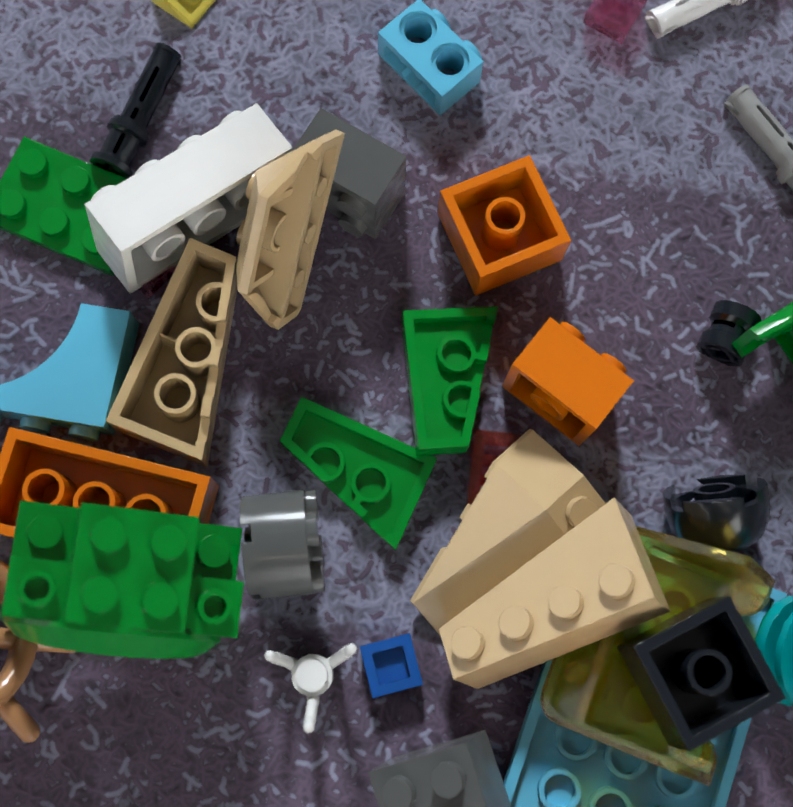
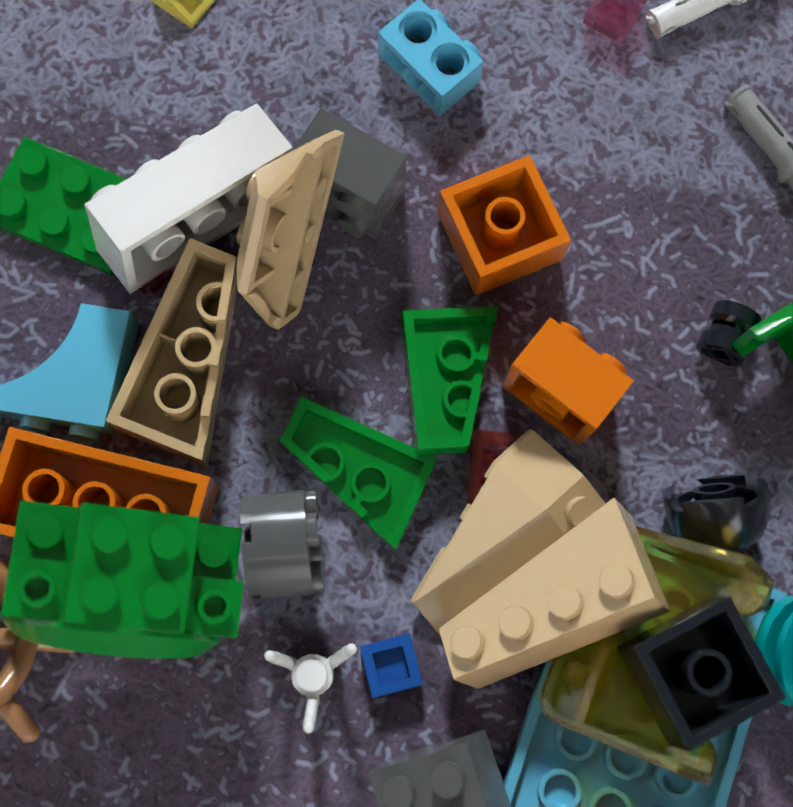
(129, 129): black pin -> none

